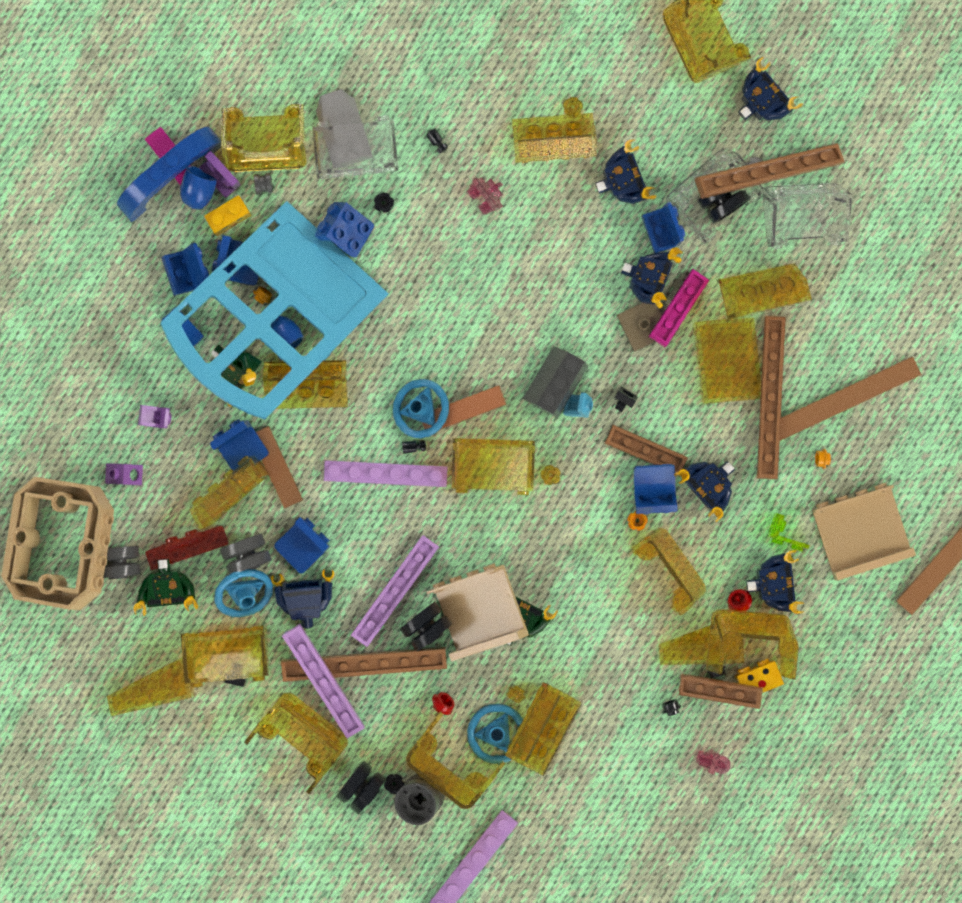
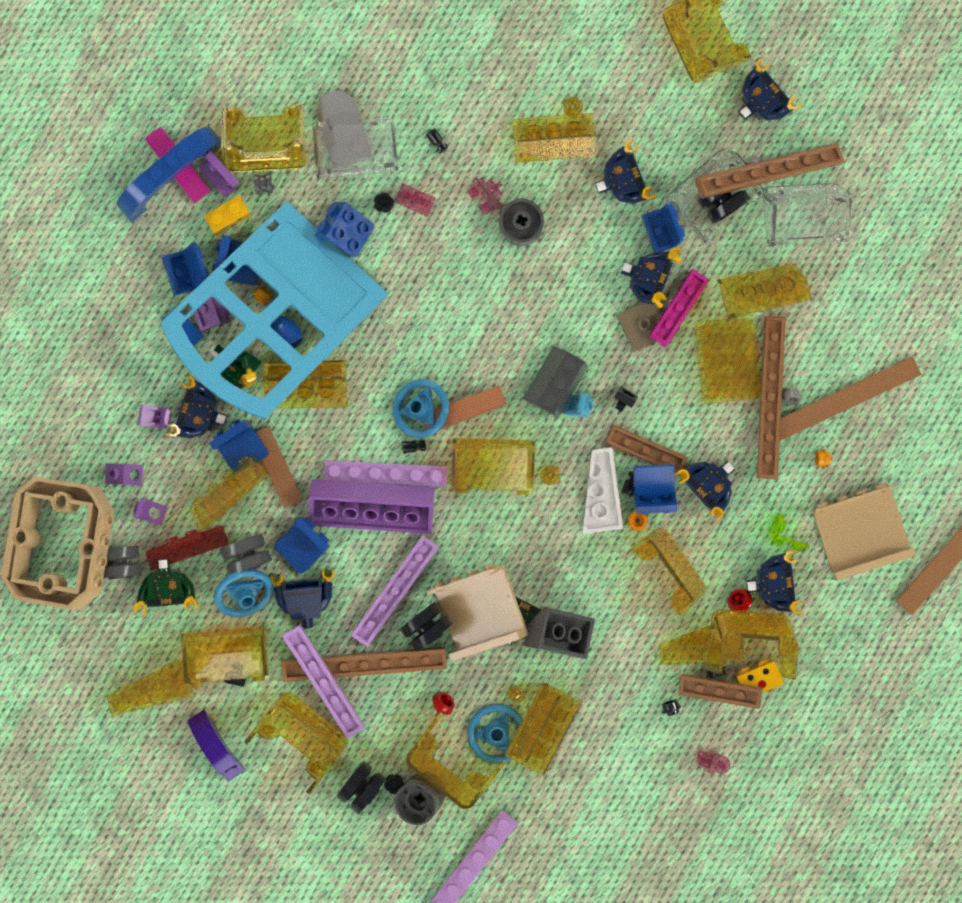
(142, 511): none -> medium lavender bracket
(196, 412): none -> dark blue torso
(197, 188): blue piece -> none
(211, 314): none -> medium lavender bracket
(213, 746): none -> dark purple arch
(371, 506): none -> medium lavender slope
(415, 200): none -> clear pink hips
(521, 210): none -> dark grey wheel
(560, 633): none -> dark grey slope
(602, 497): none -> white wing
(628, 487): none -> black piece
(792, 397): none -> light grey hinge

